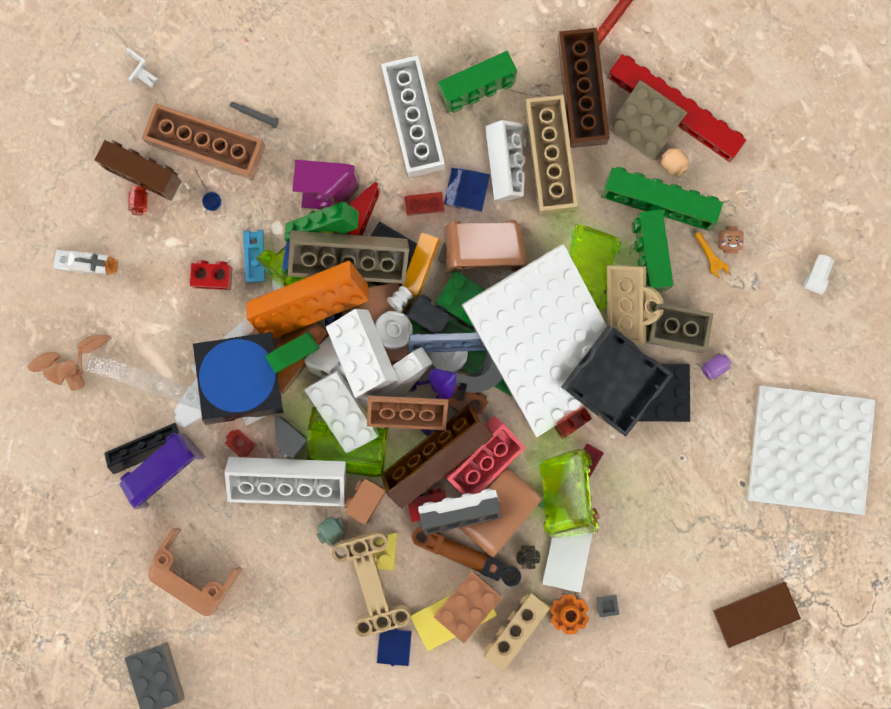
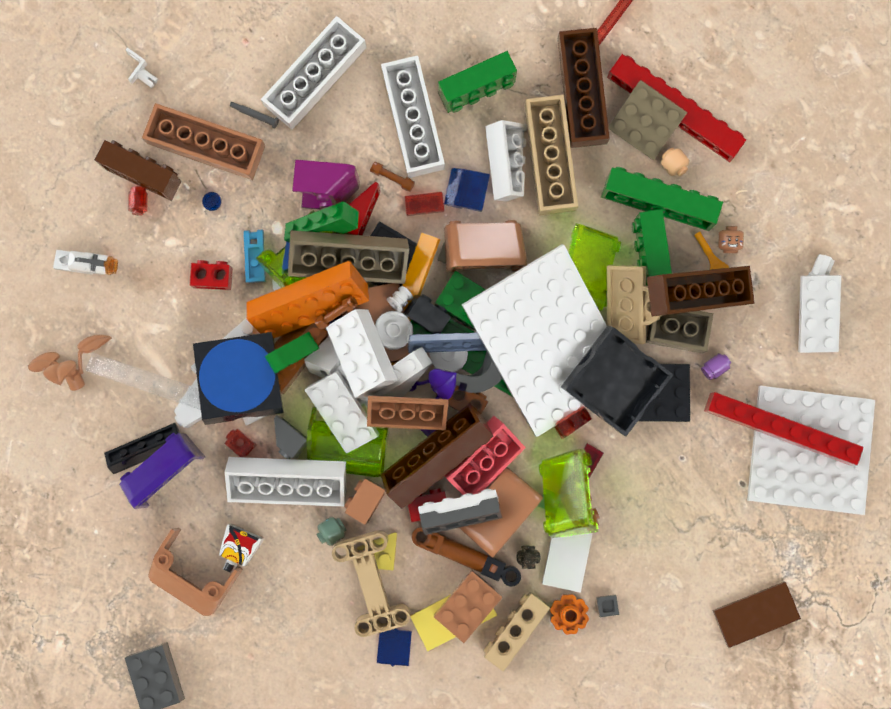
(238, 547): none -> torso
(314, 72): none -> white brick
(348, 304): none -> dark orange bar
(407, 183): none -> dark orange bar
(700, 290): none -> reddish brown brick
(783, 429): none -> red brick
(819, 313): none -> white plate

